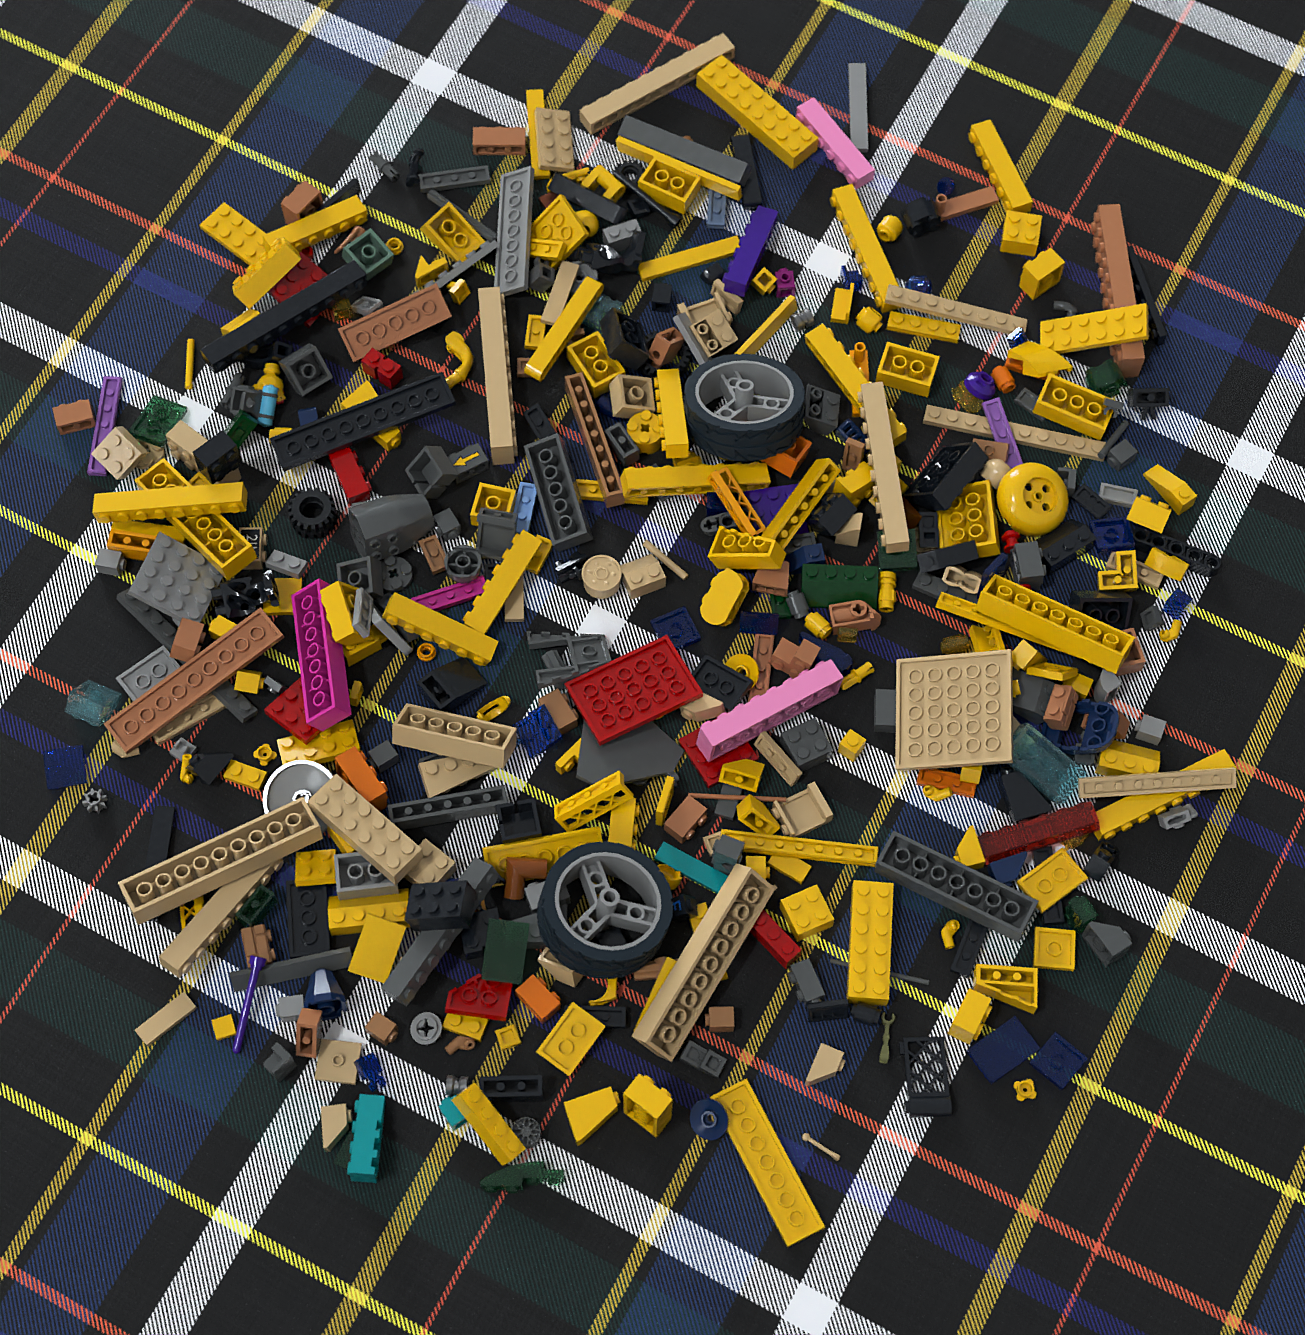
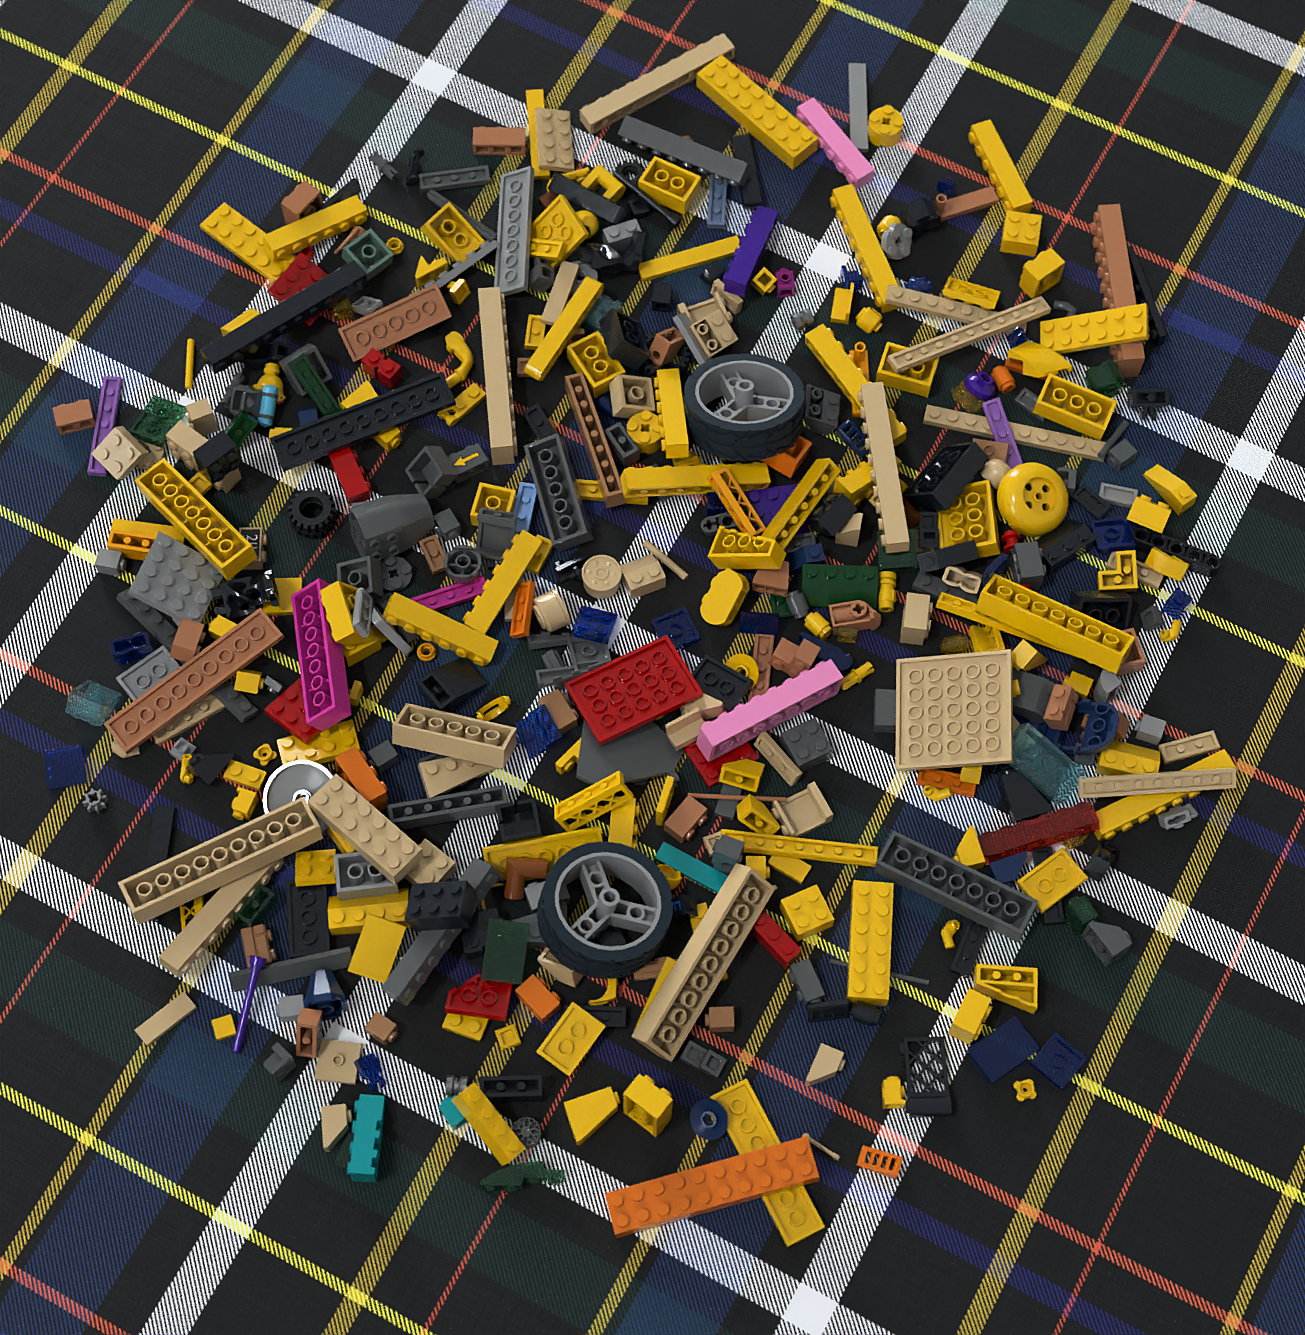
(128, 649): none -> clear blue brick
(170, 502): yellow brick -> none
(201, 417): none -> tan brick
(244, 804): none -> yellow brick
(266, 272): yellow brick -> none
(286, 564): light grey plate -> none
(314, 385): none -> dark green tile
(420, 1022): light grey gear -> none
(460, 1042): medium nougat arm -> none
(464, 404): none -> yellow plate
(522, 609): none -> orange plate
(551, 611): none -> tan wheel
(594, 625): none -> clear blue plate
(684, 729): none -> tan panel
(707, 179): yellow tile -> none
(711, 1187): none -> orange brick
(769, 327): yellow tile -> none
(851, 745): yellow brick -> none
(853, 454): medium nougat plate -> none
(877, 1169): none -> orange slope
(884, 1053): olive piece -> none
(885, 126): none -> yellow brick
(892, 1093): none -> yellow brick
(903, 235): none -> light grey plate
(916, 618): none -> tan brick
(923, 327): yellow plate -> none
(968, 334): none -> tan plate
(971, 293): none -> yellow plate
(1052, 671): yellow plate -> none
(1054, 949): yellow plate -> none
(1112, 404): dark grey tile -> none
(1189, 747): none -> tan tile

